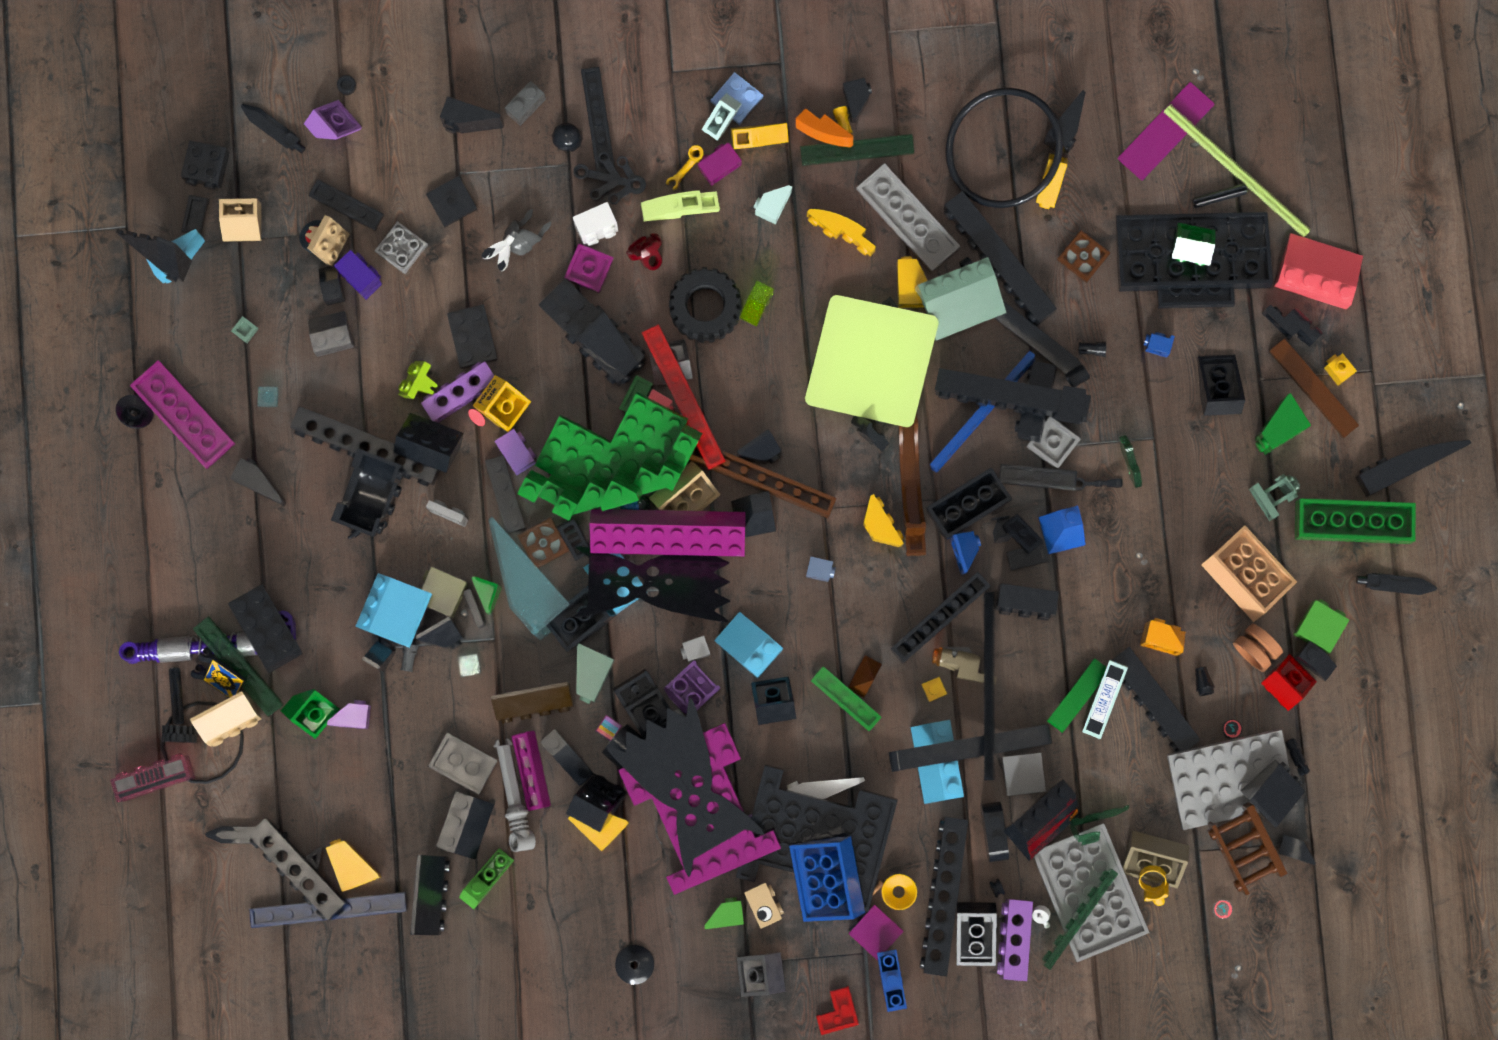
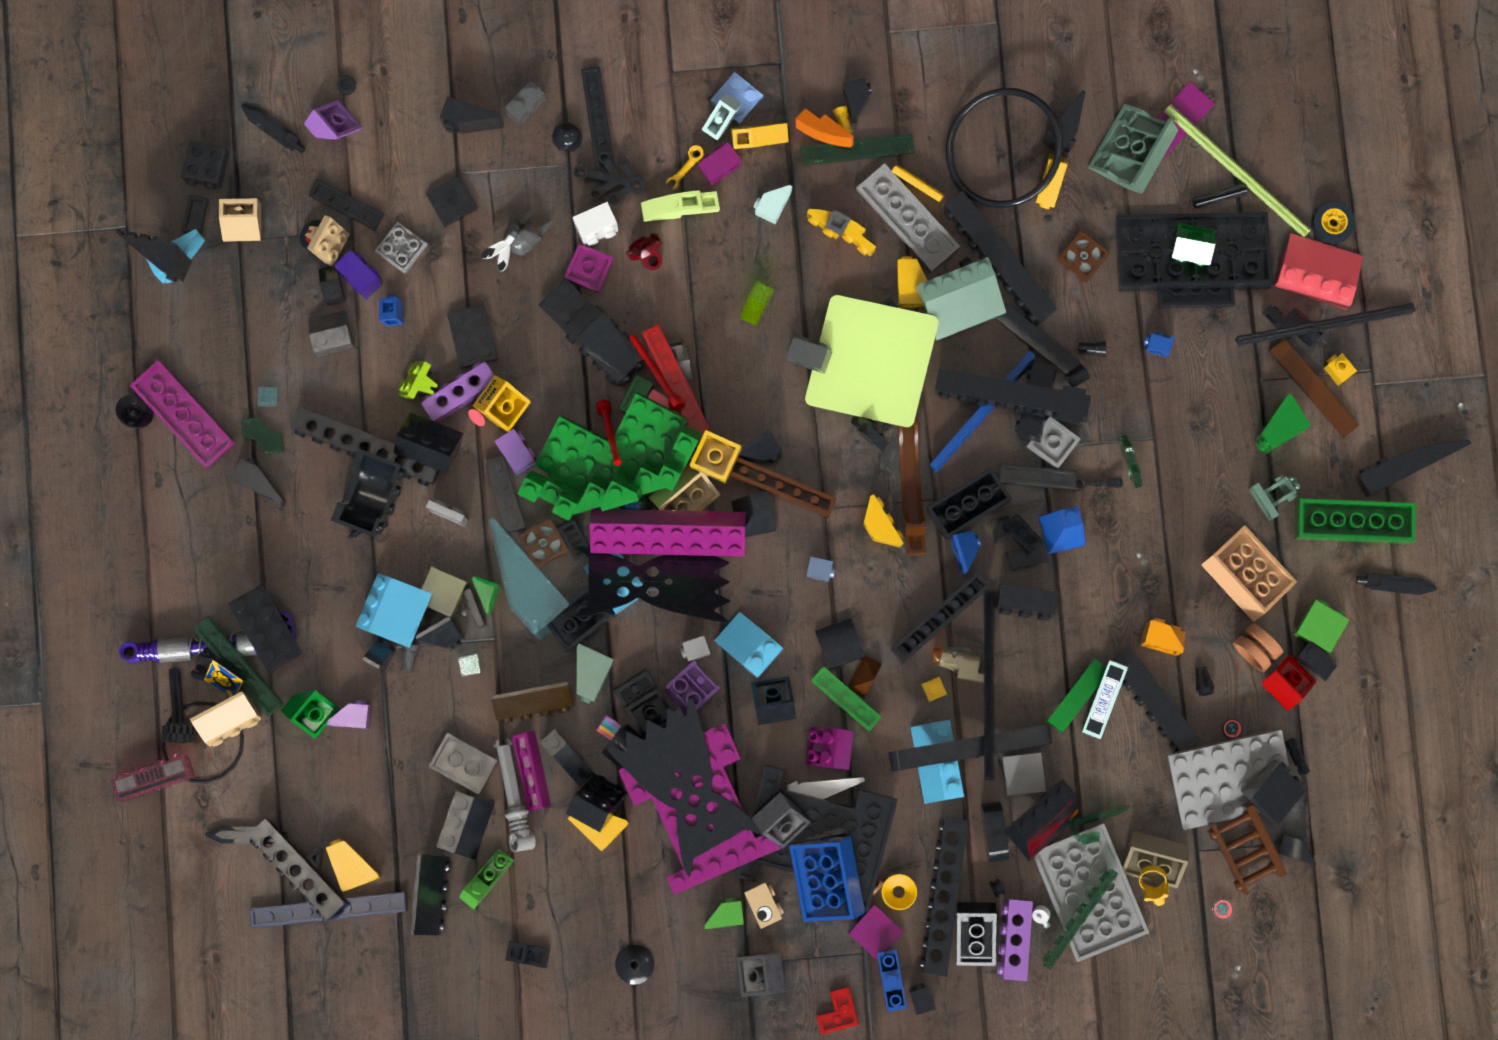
(244, 329): sand green plate -> none
(270, 441): none -> clear green tile
(391, 311): none -> blue brick
(527, 954): none -> black slope
(604, 409): none -> red piece
(675, 401): none -> red piece
(700, 280): black tyre -> none
(715, 456): none -> yellow brick
(781, 817): none -> flat silver slope
(809, 354): none -> dark grey brick
(829, 748): none -> magenta slope
(838, 222): none -> dark grey plate
(839, 644): none -> black slope
(918, 183): none -> yellow tile
(922, 999): none -> black brick
(1133, 148): none -> sand green piece
(1220, 385): black slope -> none
(1339, 214): none -> black wheel
(1373, 315): none -> black axle

